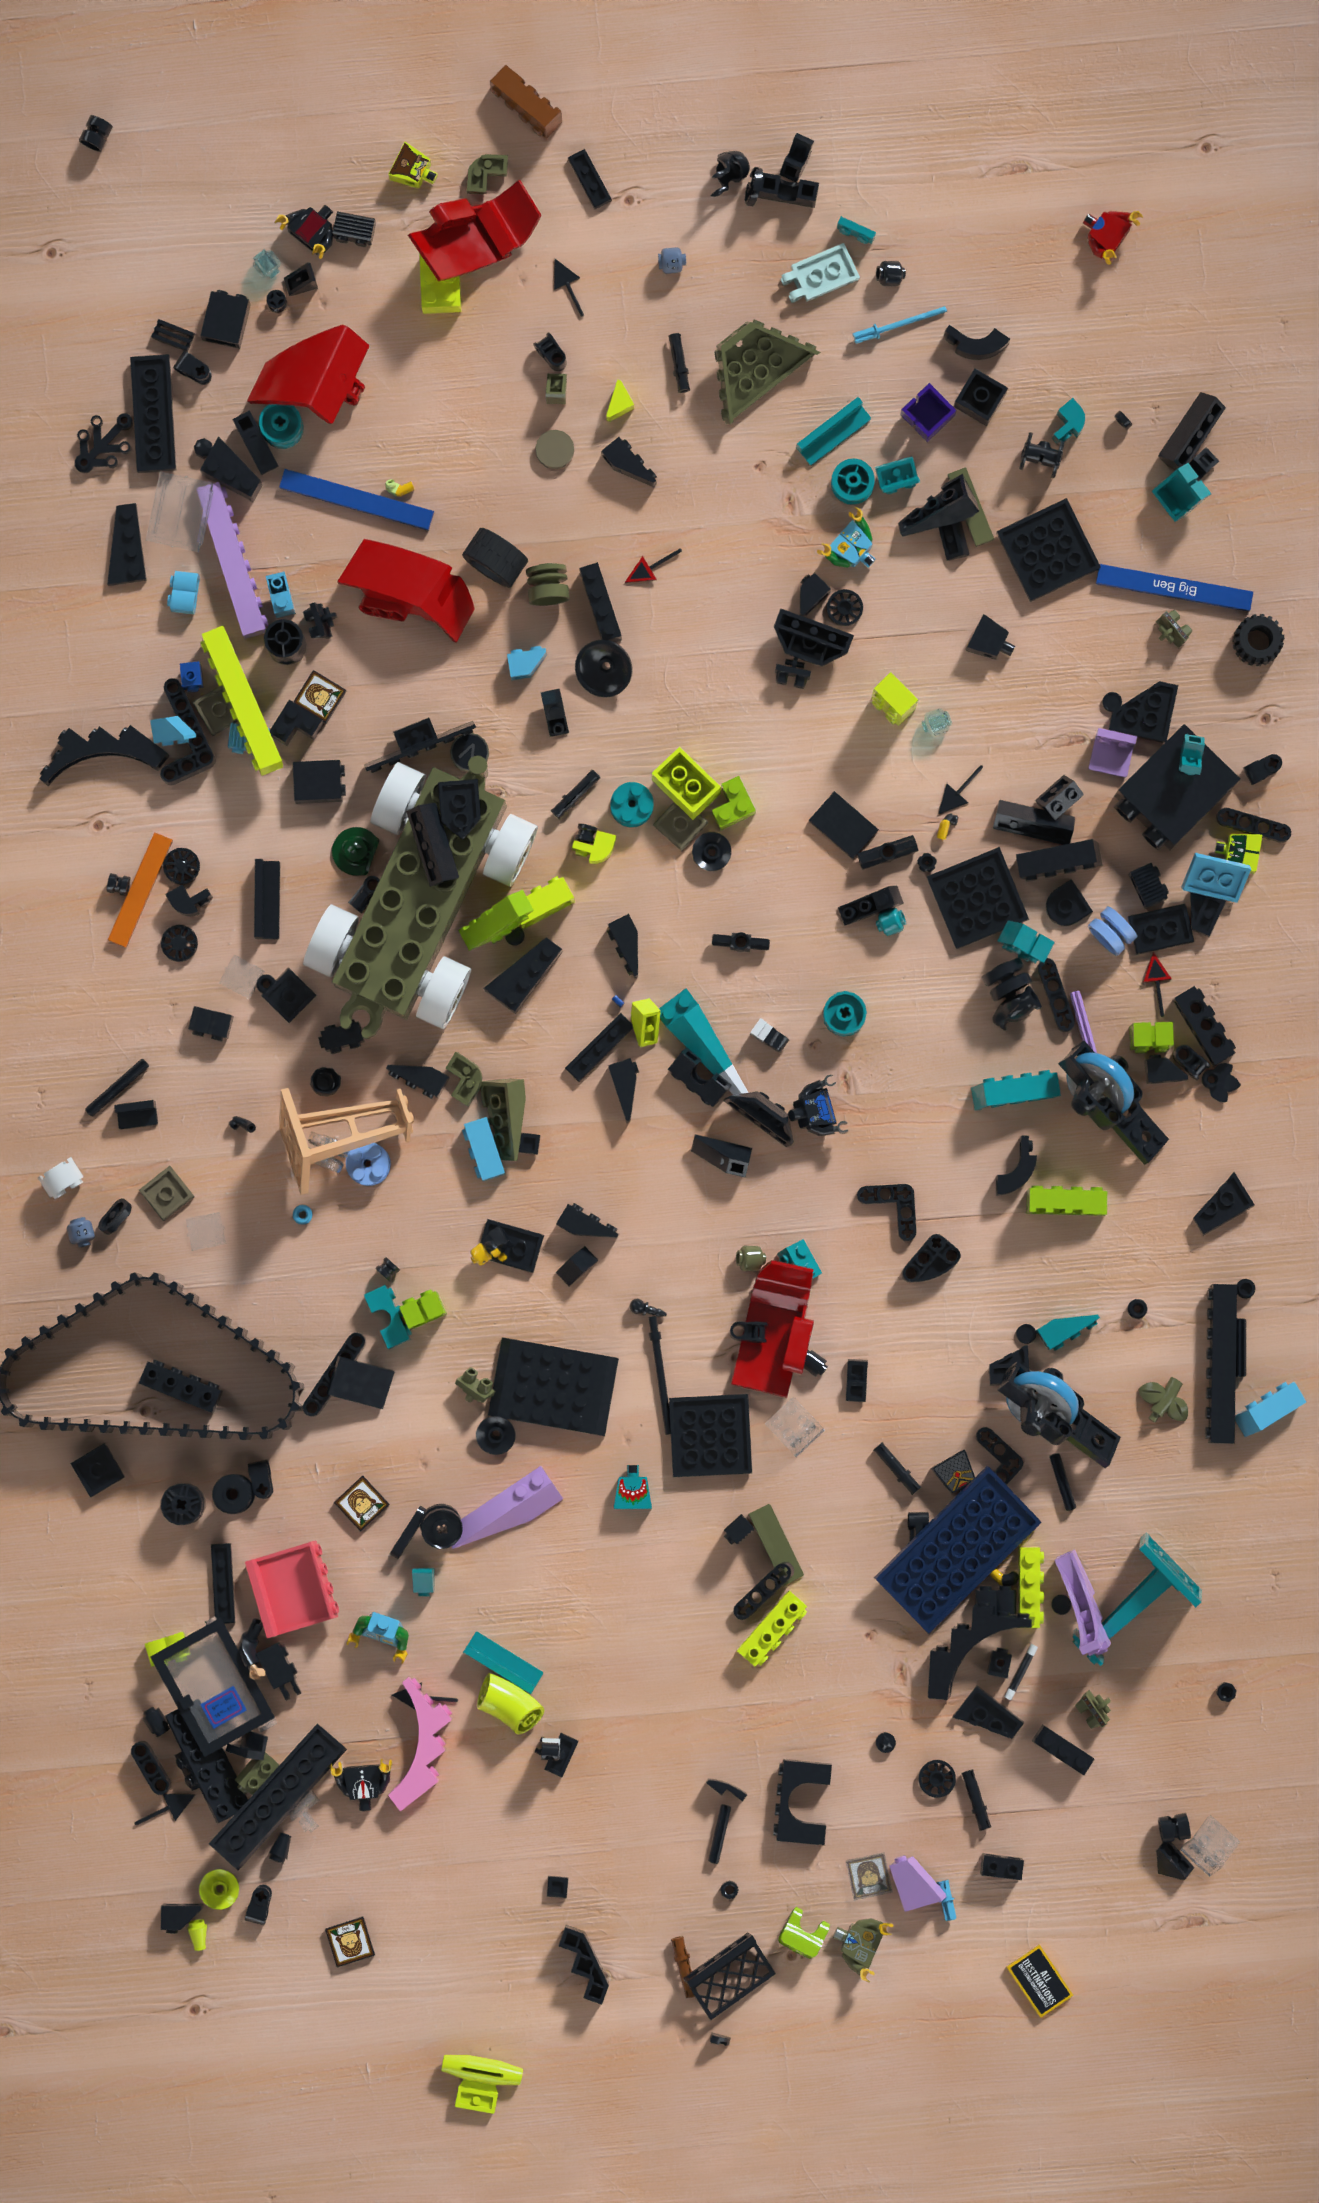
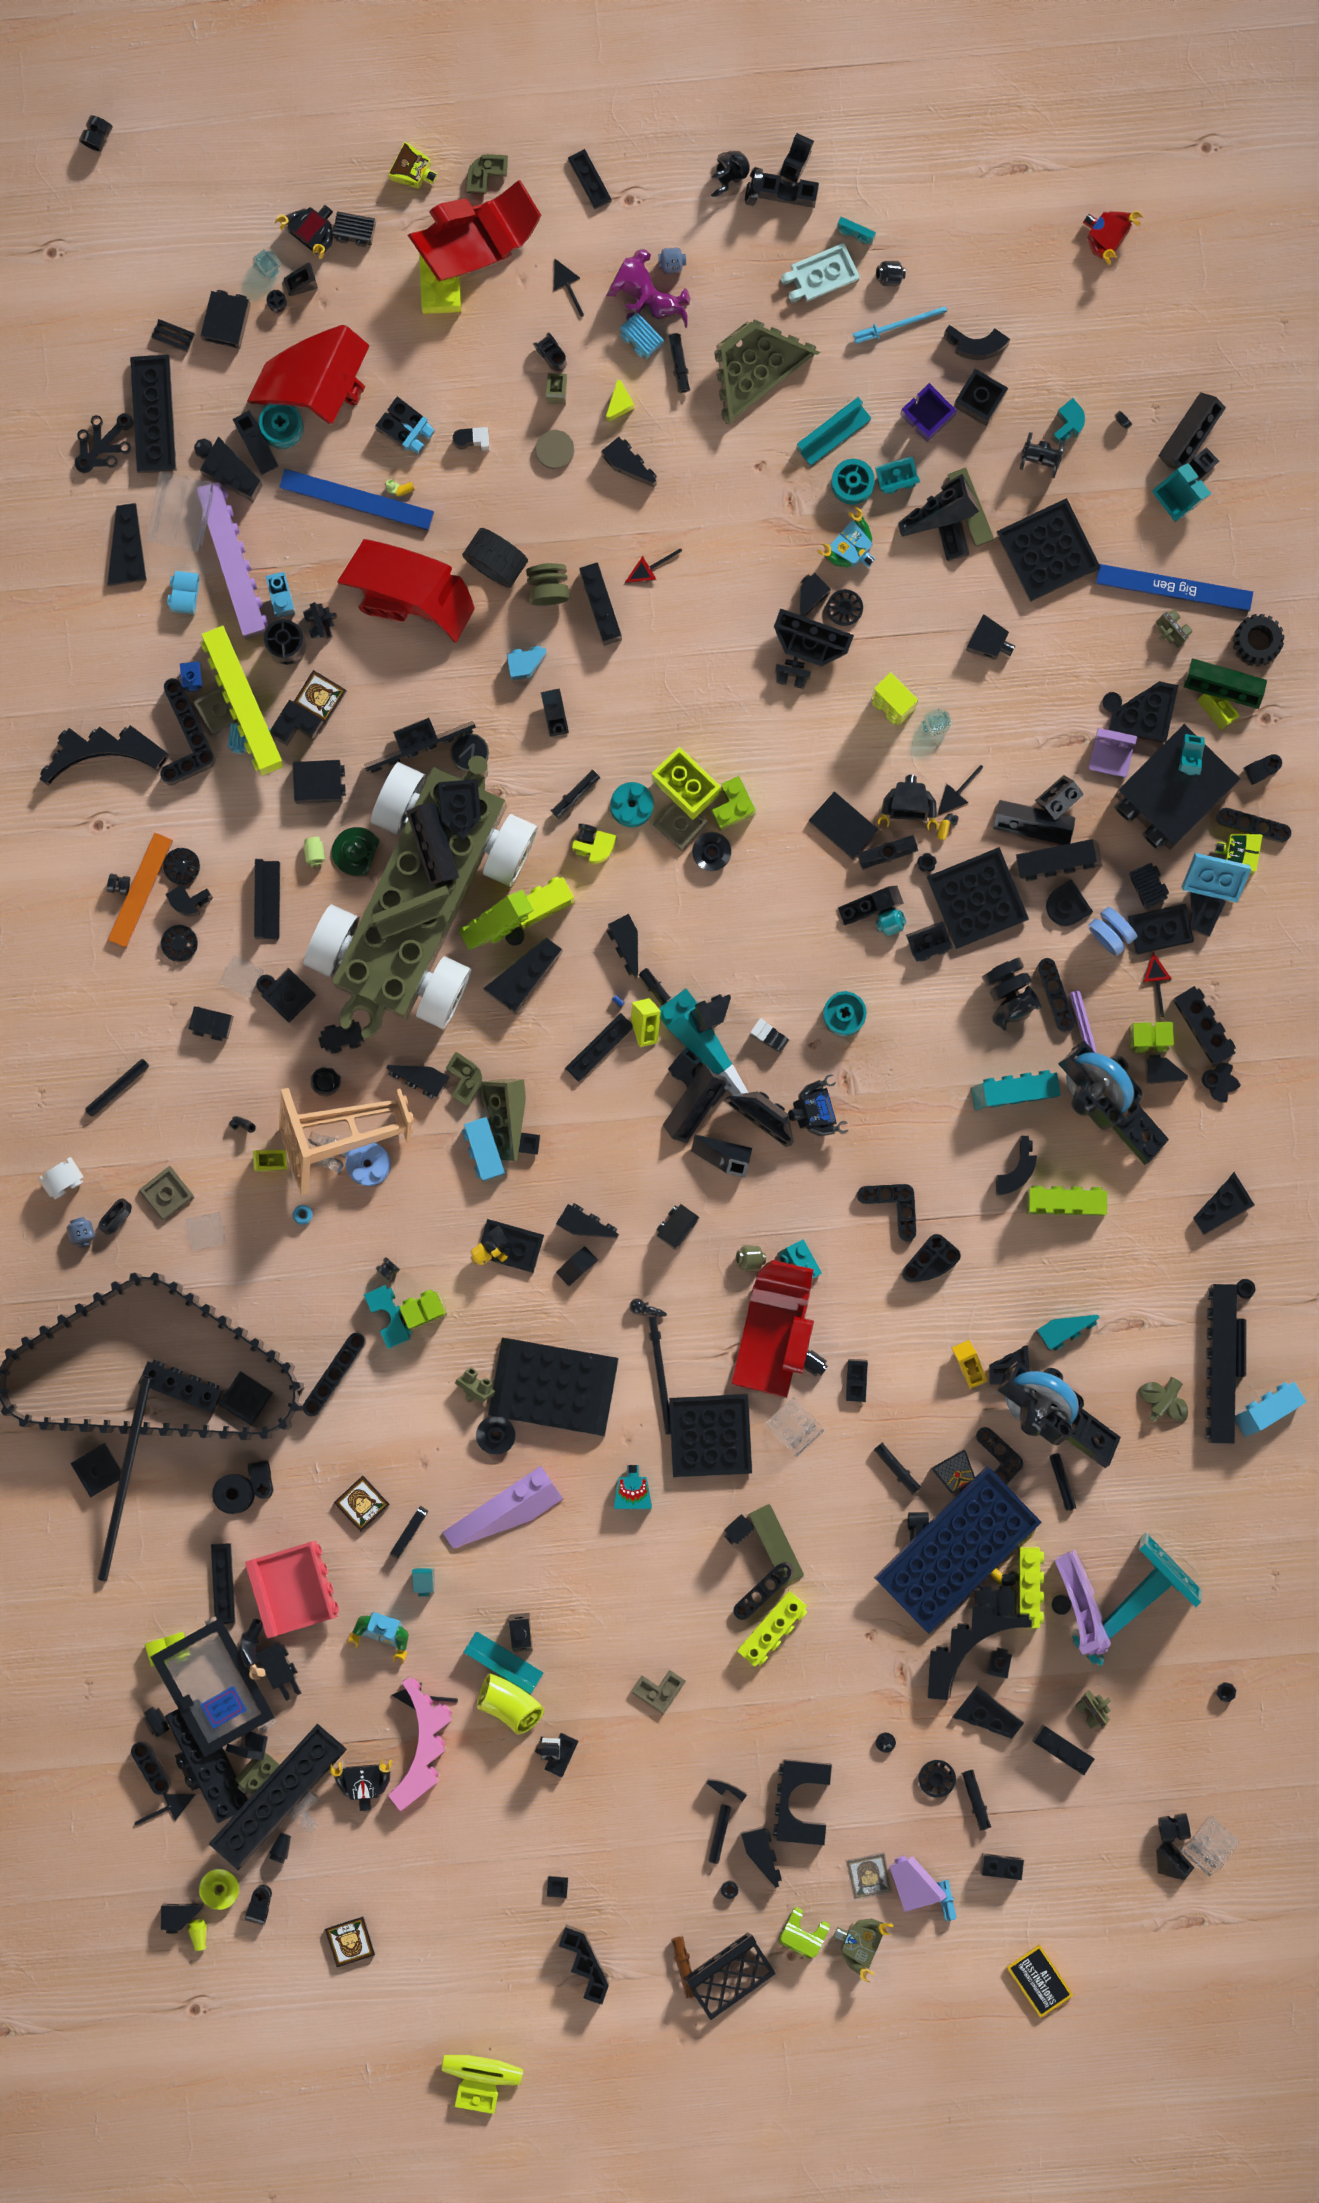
(124, 1478): none -> black piece
(136, 1114): black panel -> none
(171, 729): medium azure slope -> none
(191, 367): black piece -> none
(194, 1505): black wheel -> none
(245, 1398): none -> black tile
(269, 1160): none -> neon yellow slope
(314, 851): none -> yellowish green brick
(360, 1382): black tile -> none
(363, 895): black piece -> none
(406, 433): none -> black hips
(413, 912): none -> olive panel
(445, 1535): black wheel -> none
(471, 437): none -> leg
(520, 1632): none -> black torso
(526, 102): dark orange wedge -> none
(598, 678): black dish -> none
(624, 1080): black slope -> none
(636, 281): none -> magenta animal
(641, 336): none -> medium azure brick
(654, 986): none -> black axle
(659, 1696): none -> dark tan tile
(677, 1226): none -> black slope
(694, 1104): none -> black panel
(710, 1014): none -> black slope
(719, 2039): black tile -> none
(729, 941): black axle -> none
(750, 1332): black piece -> none
(757, 1848): none -> black slope
(909, 802): none -> black torso
(929, 942): none -> black bracket
(969, 1364): none -> yellow arch
(1021, 1672): black bar -> none
(1023, 941): teal piece -> none
(1026, 1333): black piece -> none
(1142, 1304): black plate -> none
(1191, 1062): black piece -> none
(1219, 710): none -> neon yellow slope
(1225, 683): none -> dark green brick

